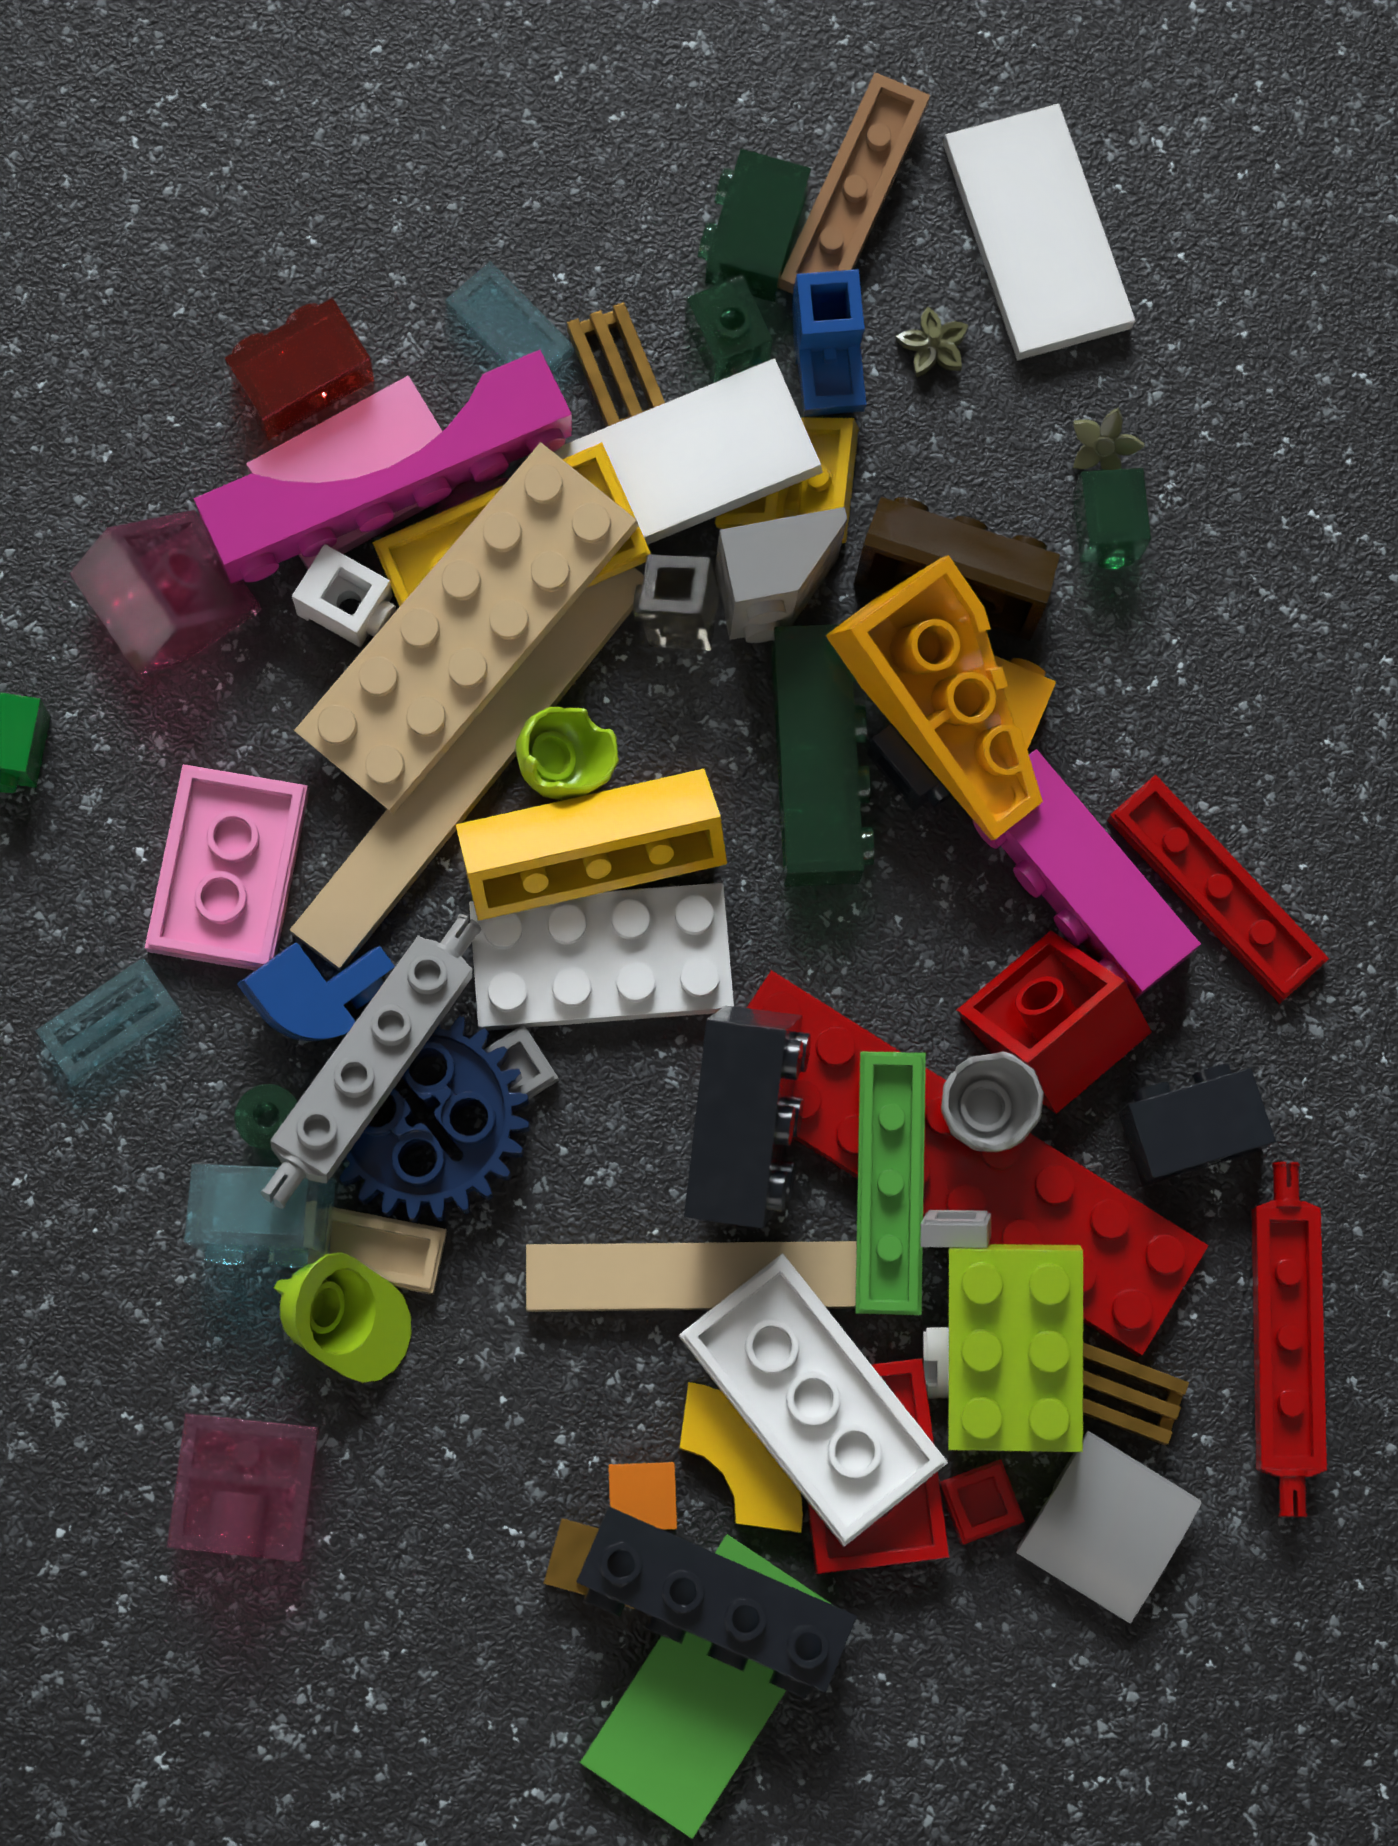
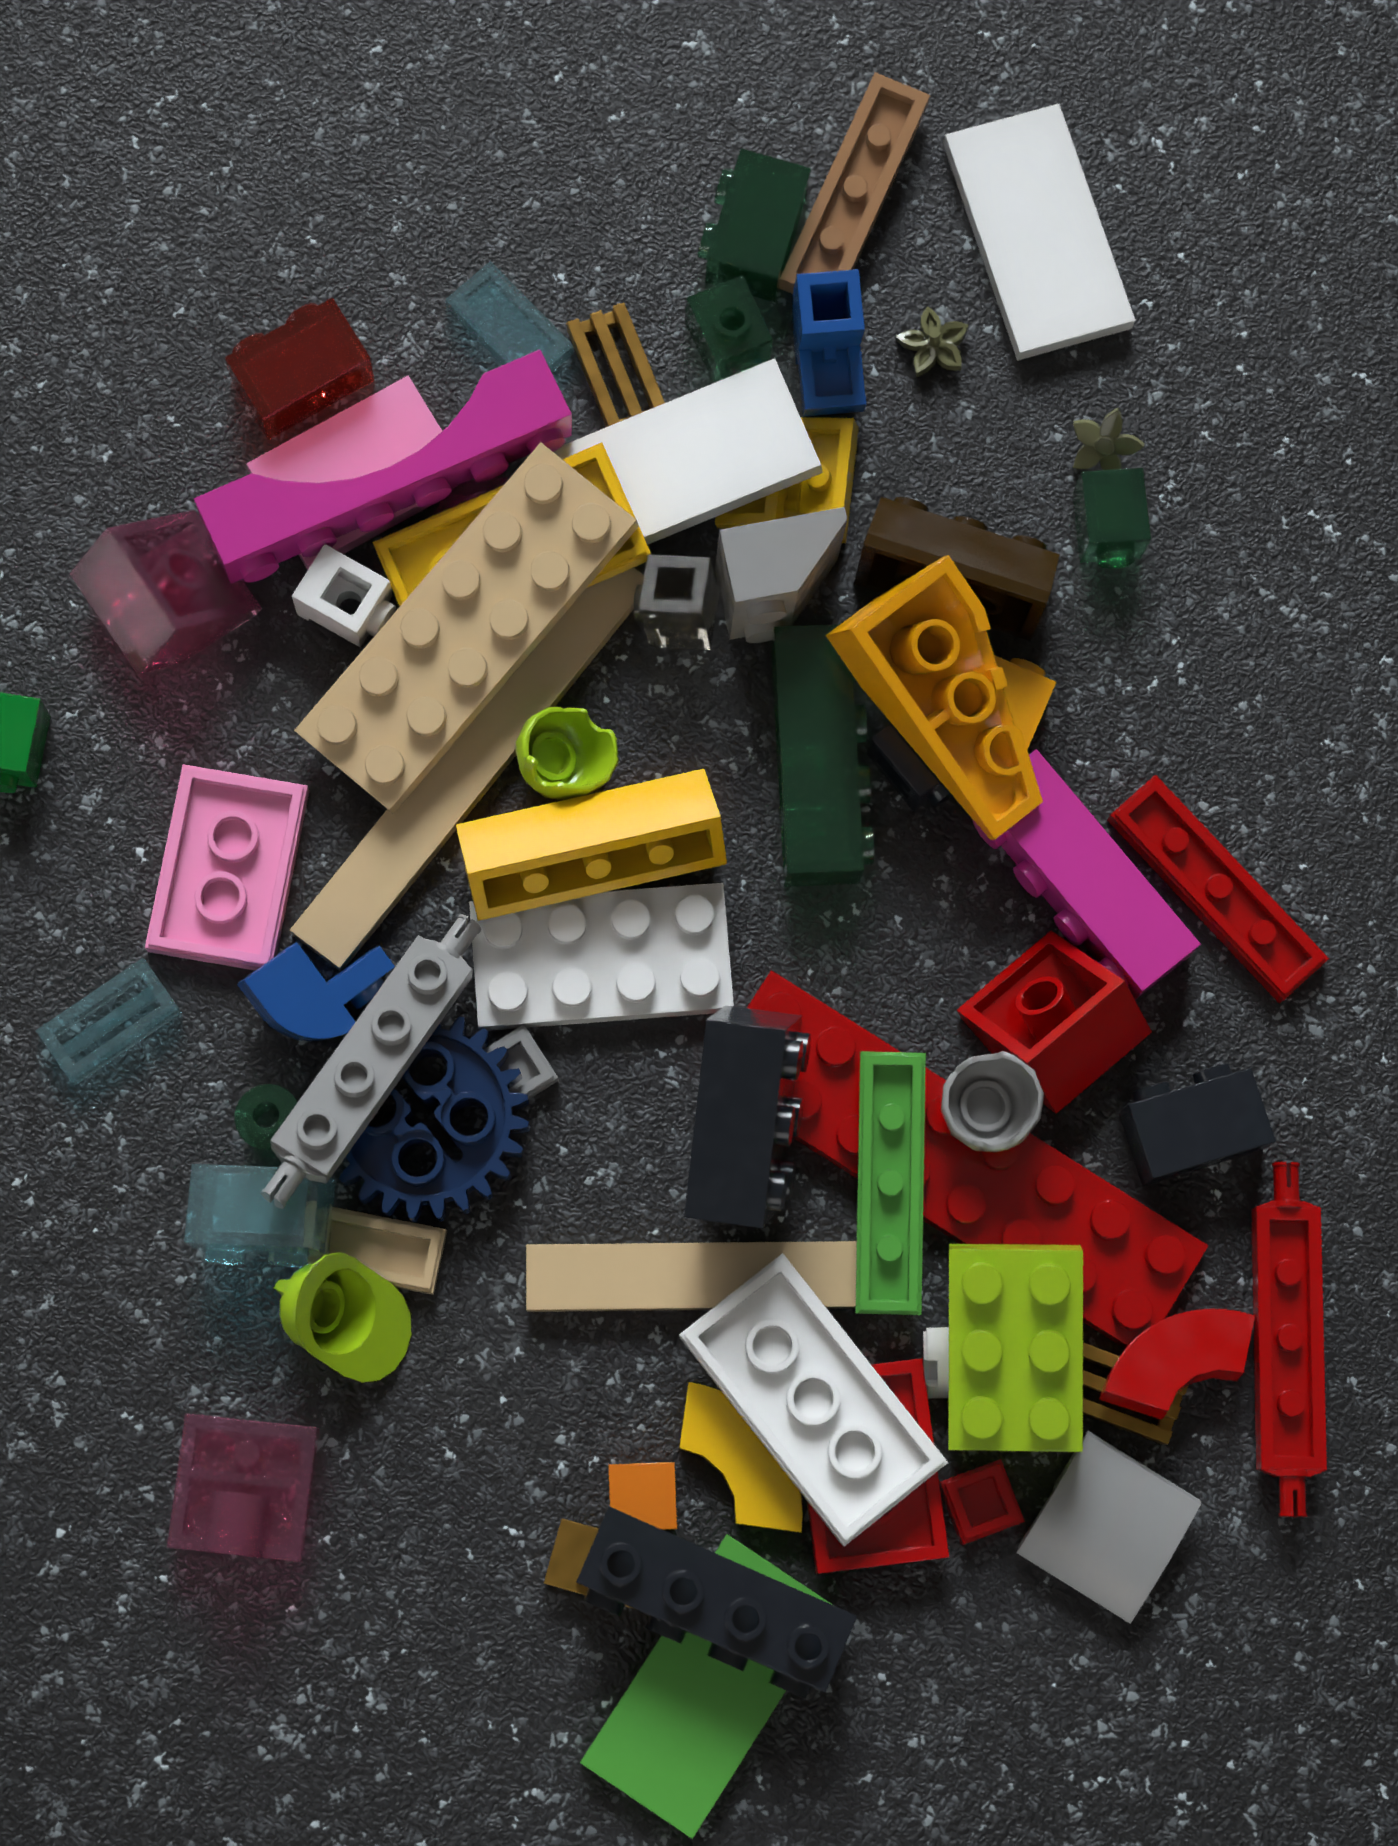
(956, 1229): light grey tile -> none
(1176, 1354): none -> red tile

